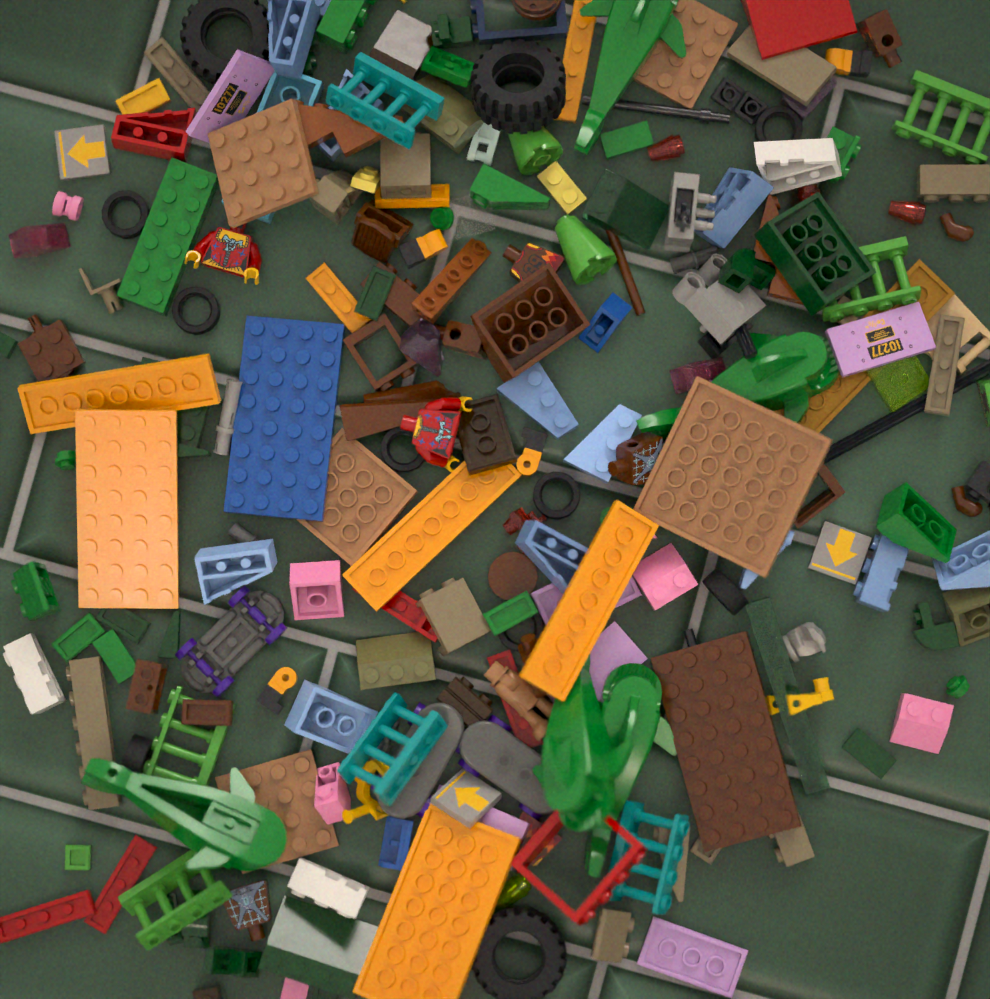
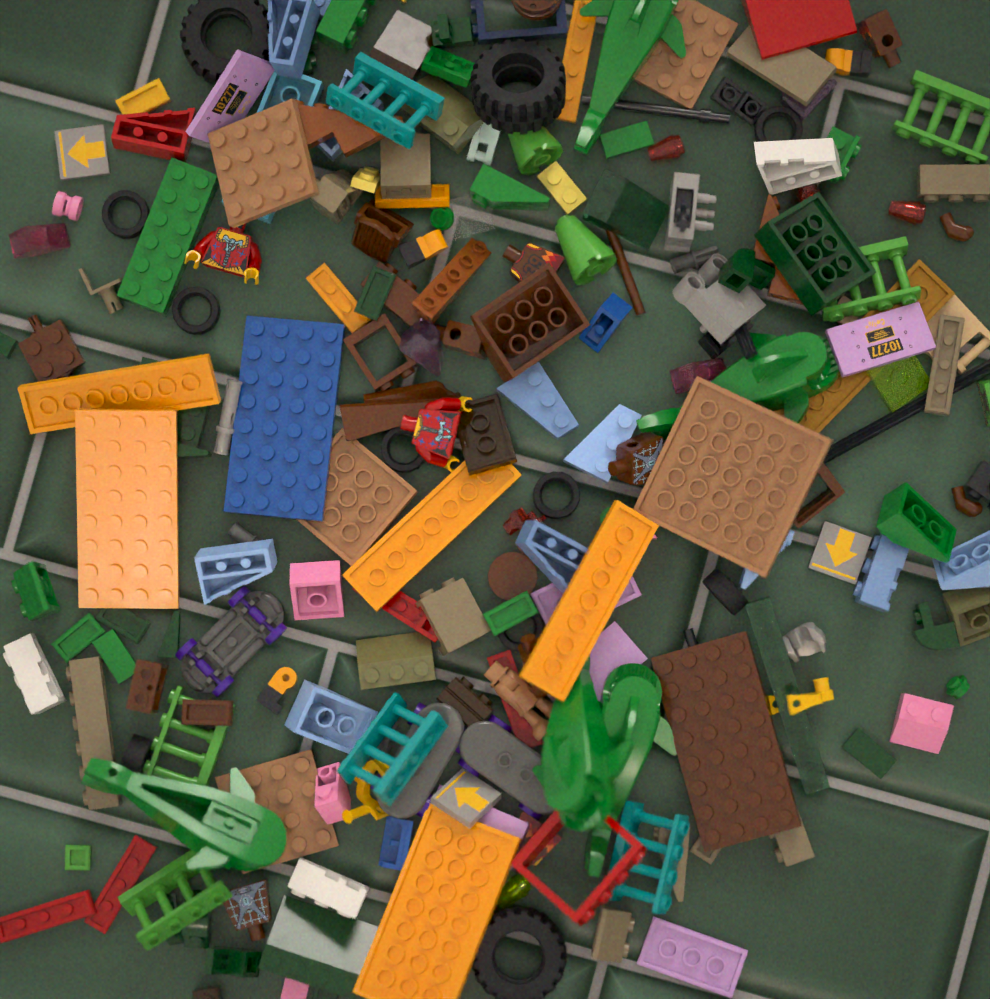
(66, 460): green plate -> none
(177, 73): dark tan tile -> none
(529, 460): leg -> none
(663, 576): bright pink slope -> none
(736, 201): medium blue wedge -> none

